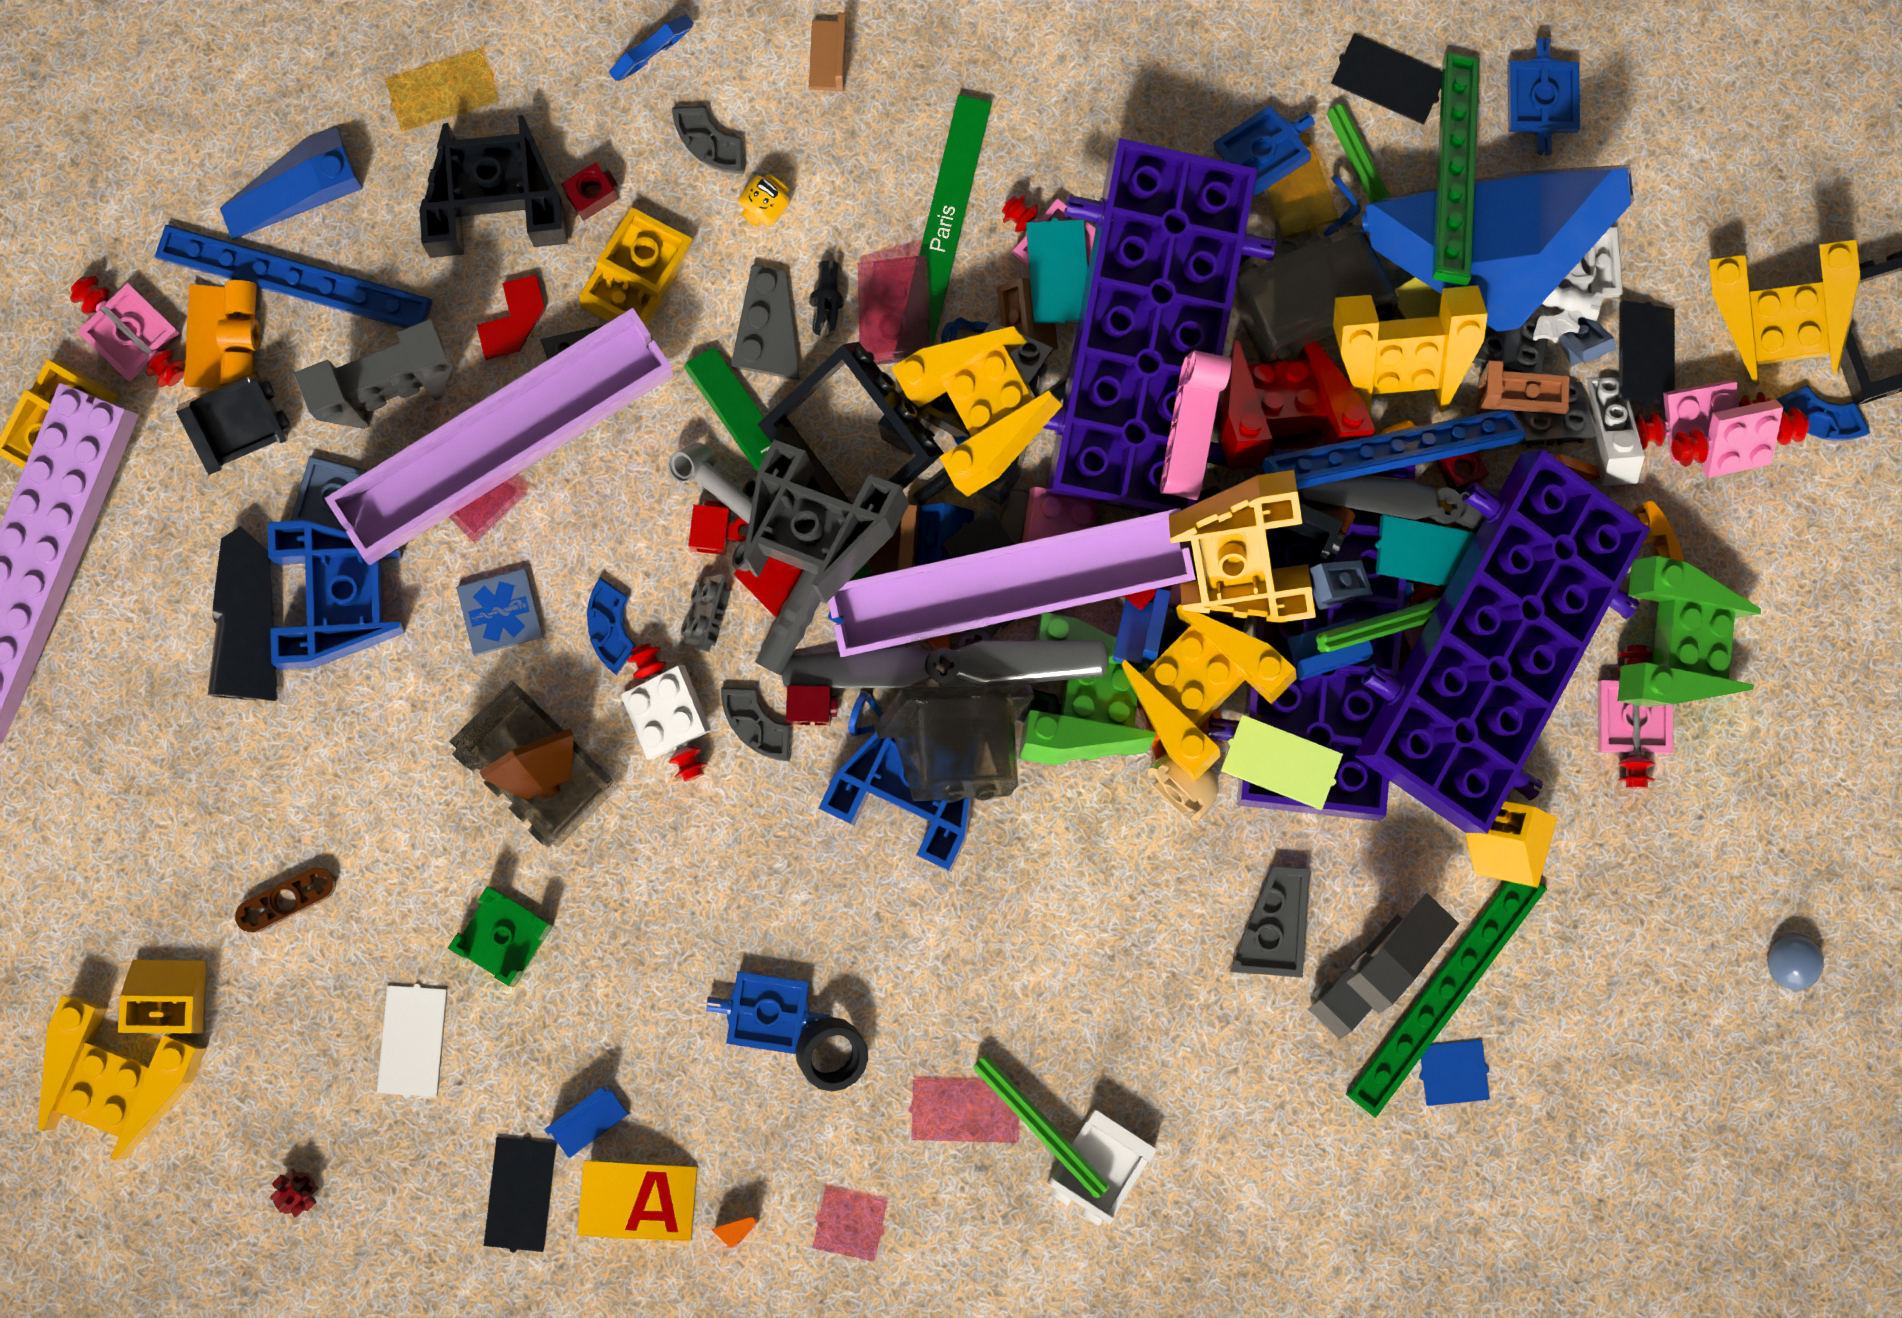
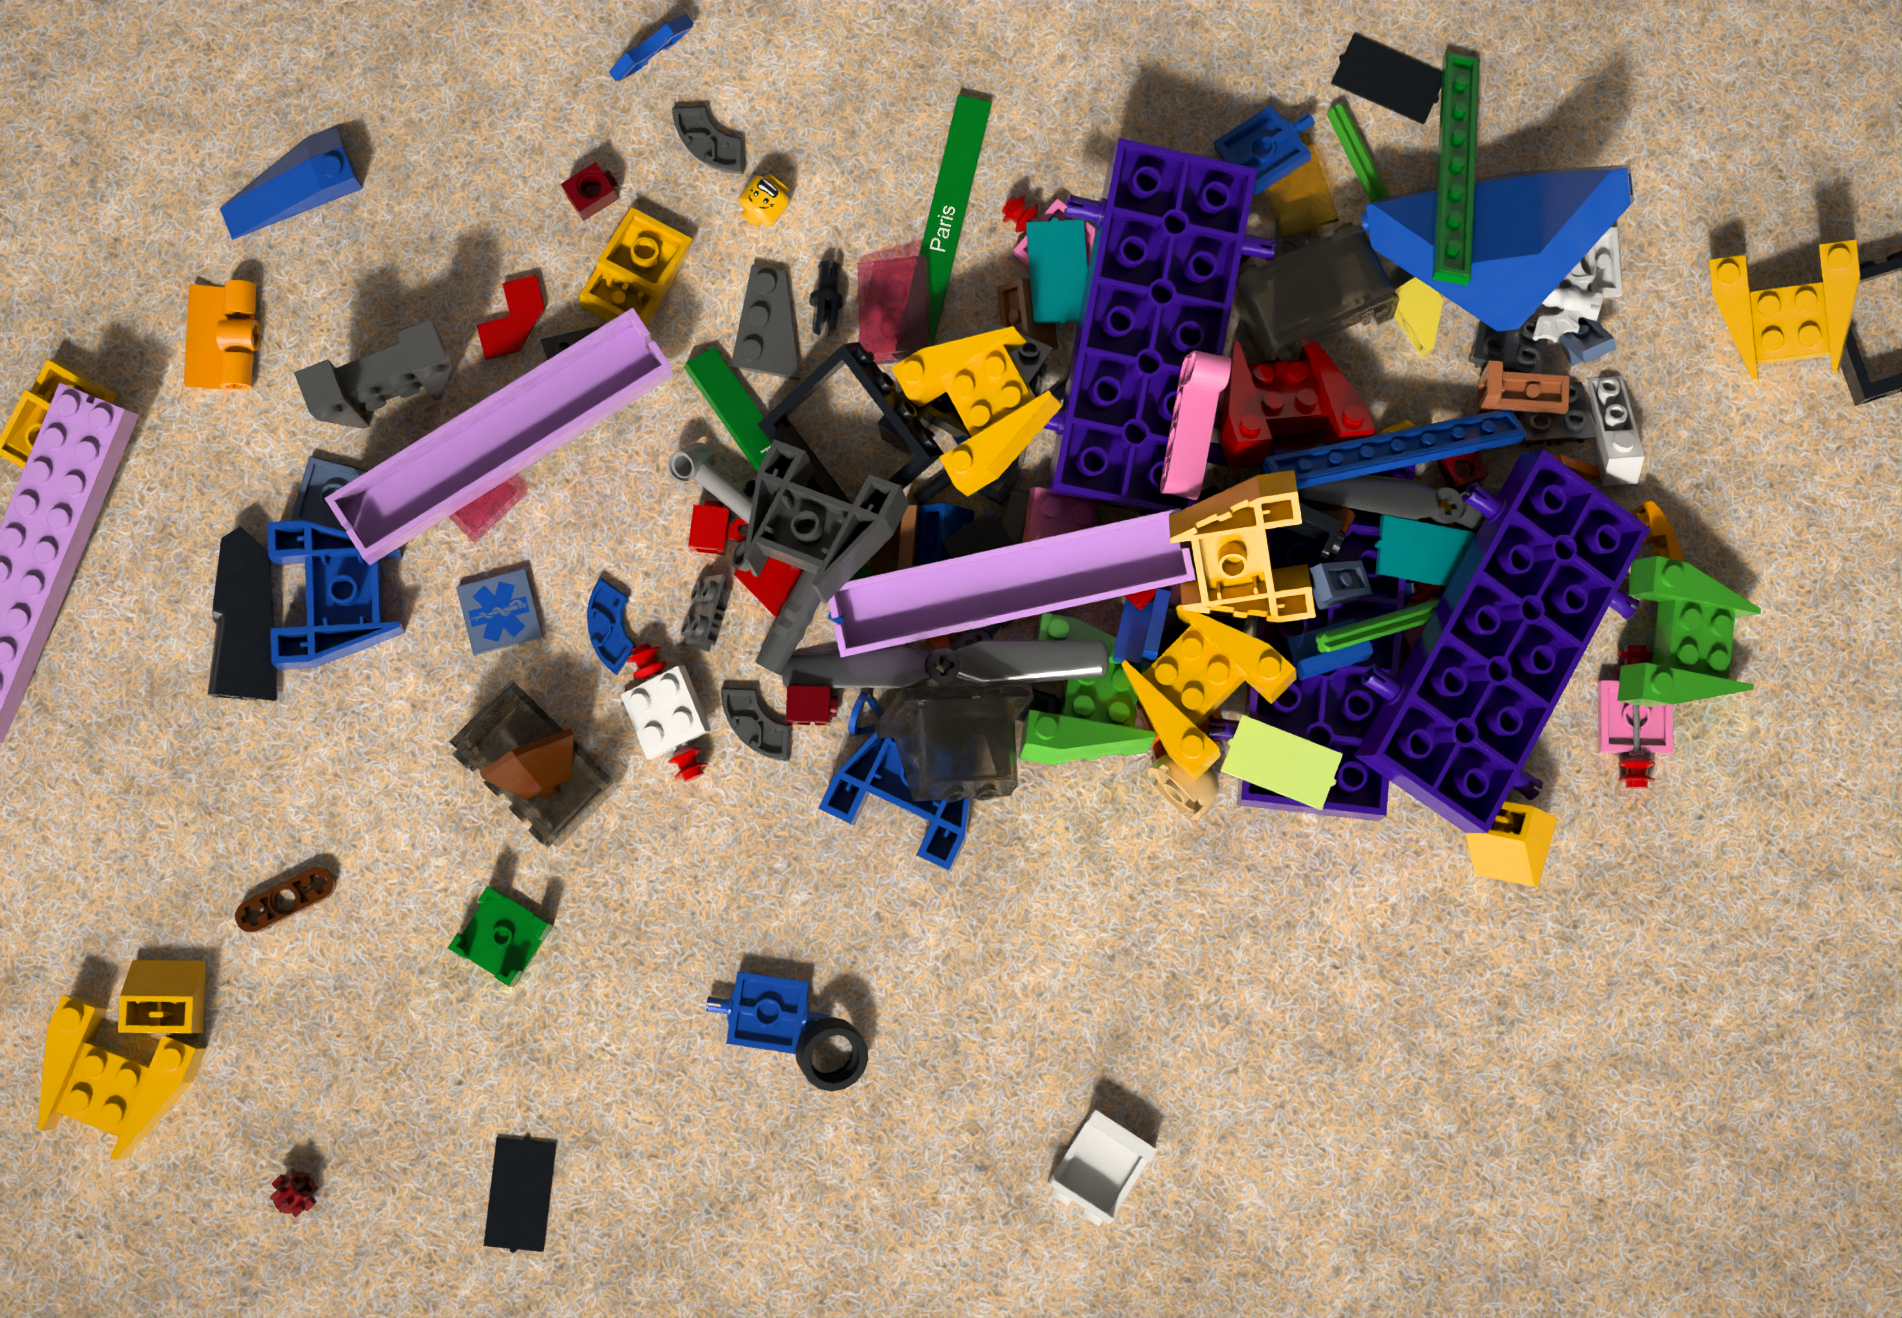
(127, 331): bright pink plate -> none
(233, 421): black panel -> none
(292, 278): blue tile -> none
(412, 1041): white piece -> none
(441, 90): clear yellow piece -> none
(489, 178): black wedge -> none
(587, 1121): blue panel -> none
(636, 1200): yellow slope -> none
(735, 1231): orange slope -> none
(828, 54): medium nougat panel -> none
(849, 1224): clear pink piece -> none
(961, 323): blue piece -> none
(961, 1112): clear pink piece -> none
(1041, 1126): bright green axle -> none
(1277, 928): dark grey wing -> none
(1351, 213): blue piece -> none
(1383, 967): dark grey wedge -> none
(1410, 351): yellow wedge -> none
(1443, 996): green tile -> none
(1454, 1073): blue piece -> none
(1543, 96): blue plate -> none
(1646, 352): black piece -> none
(1690, 410): bright pink plate -> none
(1740, 438): bright pink plate -> none
(1795, 961): sand blue hair -> none
(1826, 419): blue tile -> none

